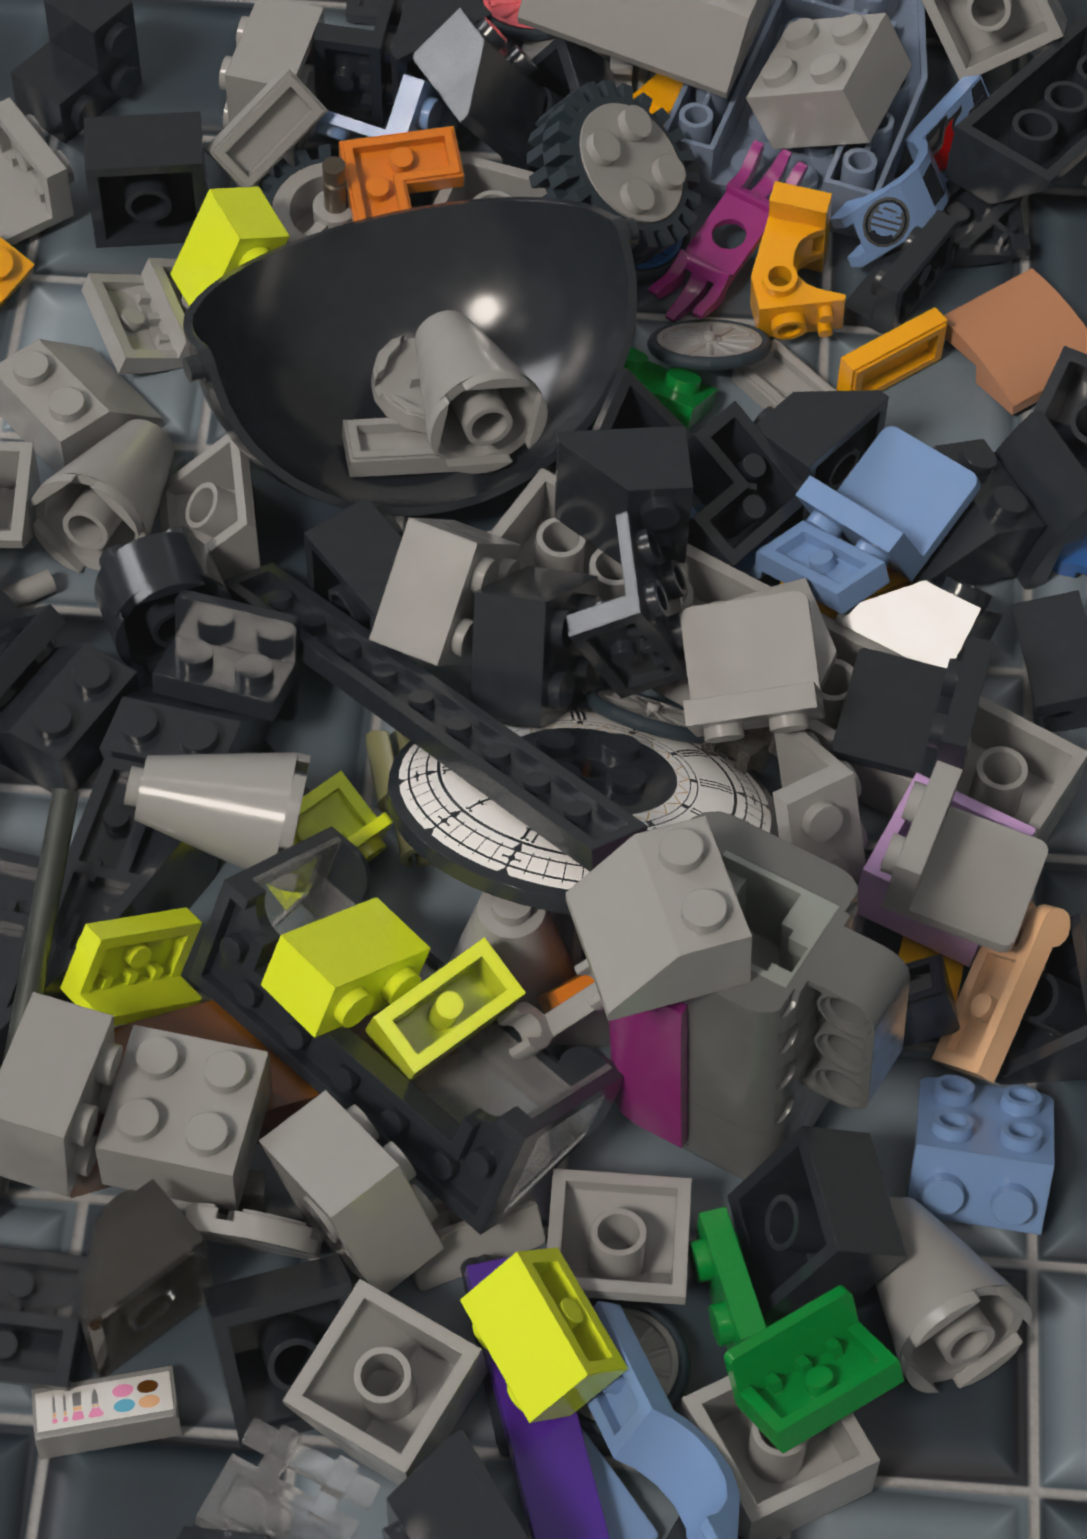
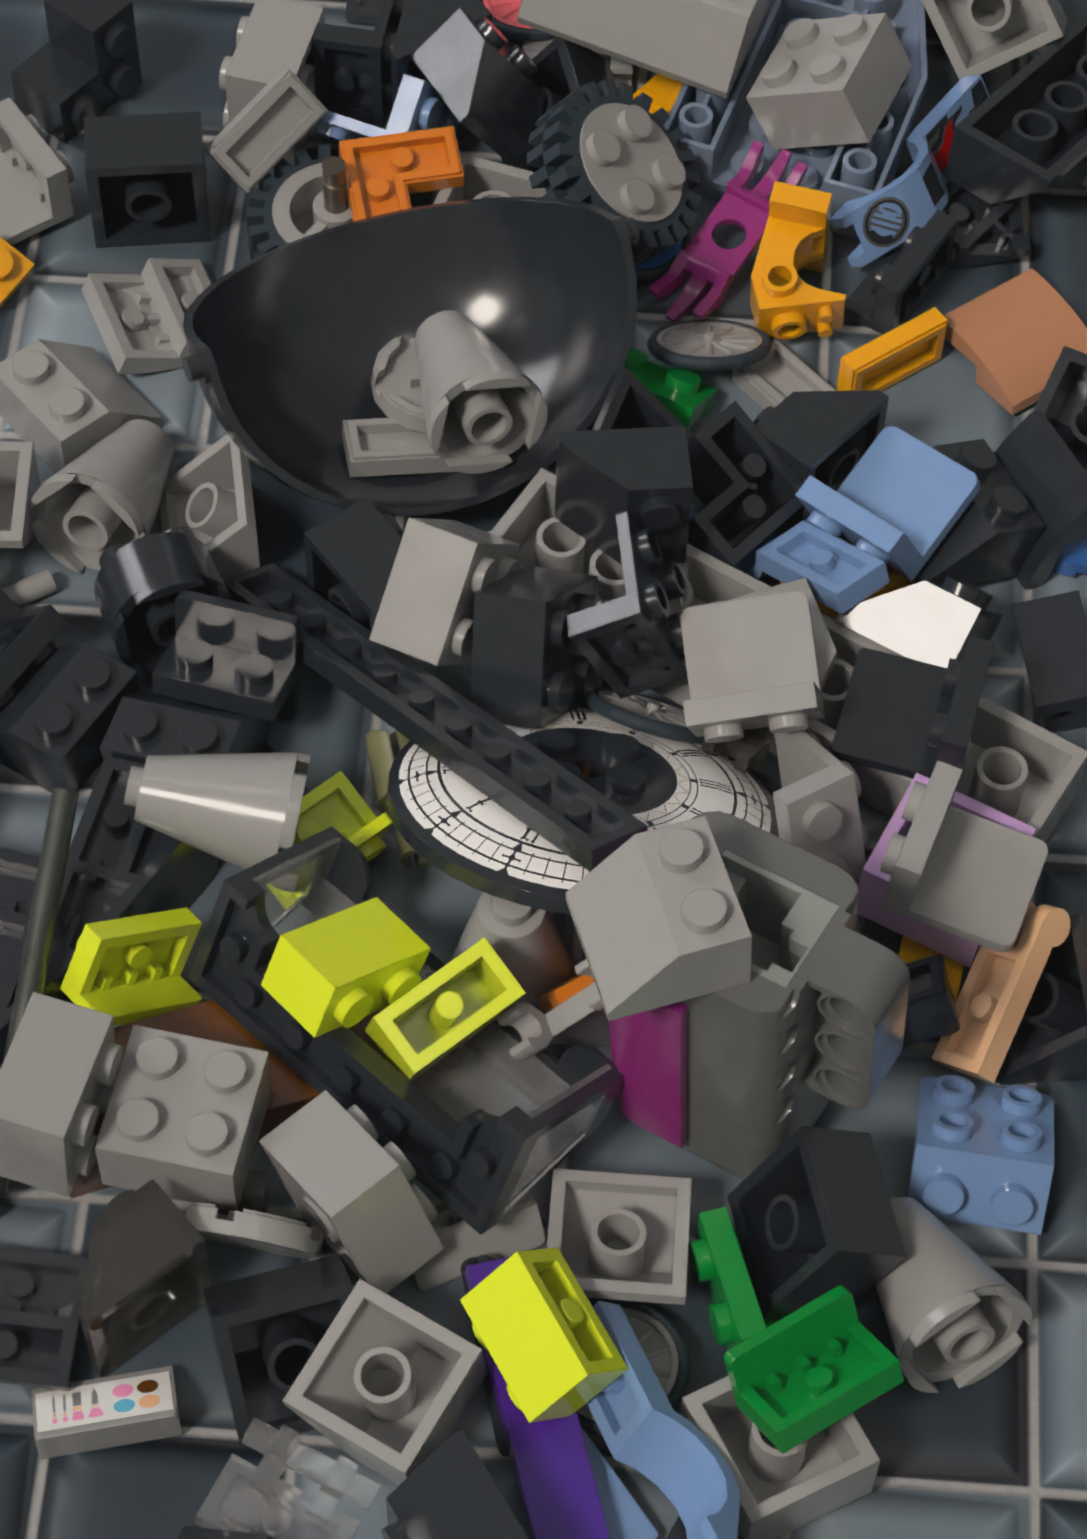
(227, 232): neon yellow brick -> none

